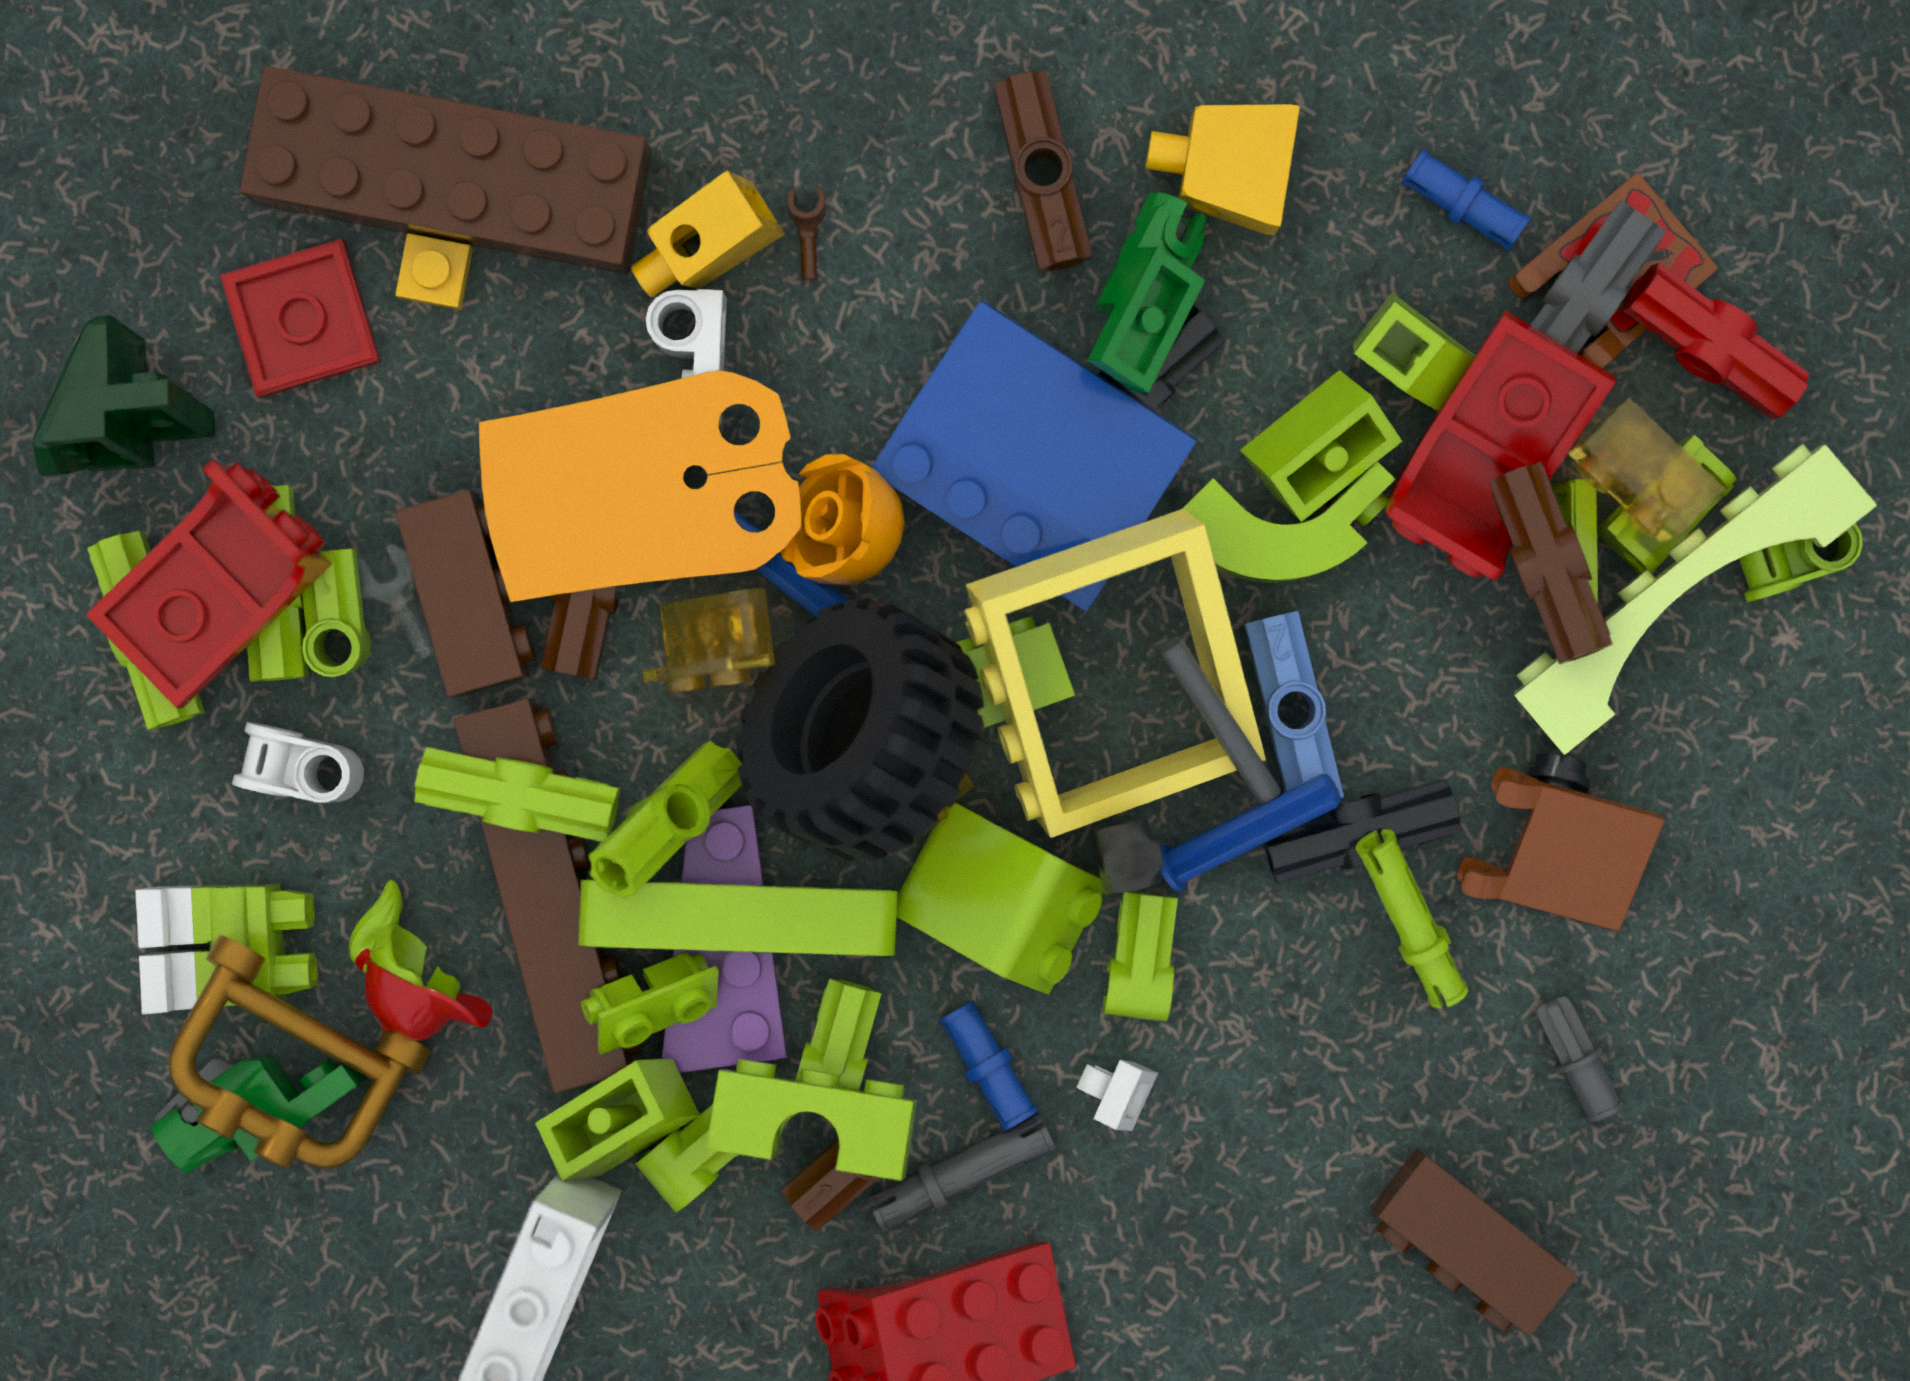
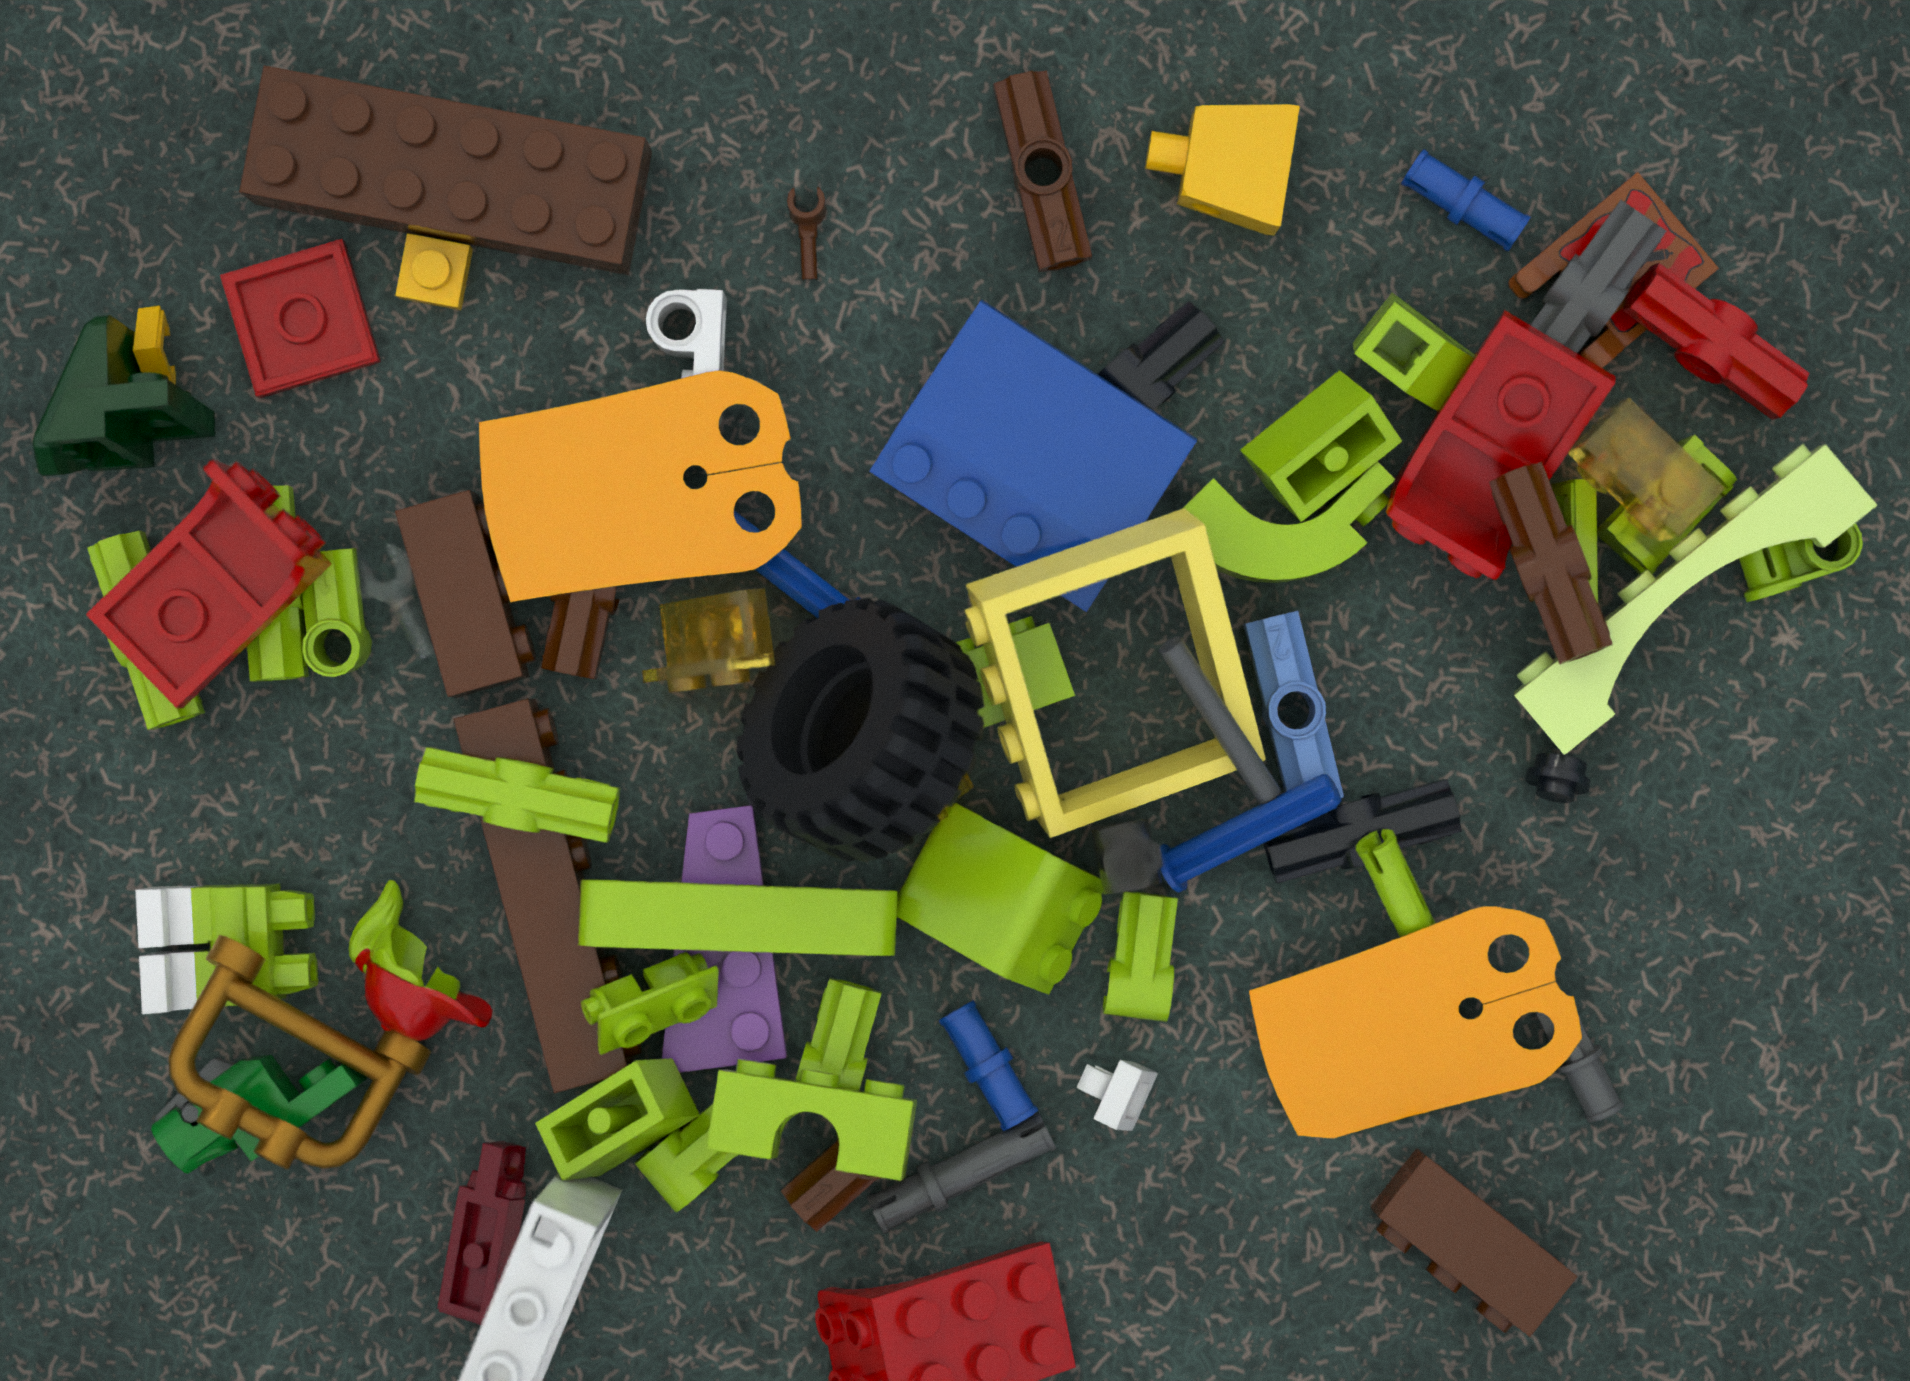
(149, 341): none -> yellow tile
(287, 765): white piece -> none
(483, 1231): none -> dark red hinge
(665, 820): lime piece -> none
(731, 229): yellow torso -> none
(847, 521): light orange cylinder -> none
(1149, 292): green plate -> none
(1386, 1032): none -> light orange piece
(1573, 855): dark orange flag -> none

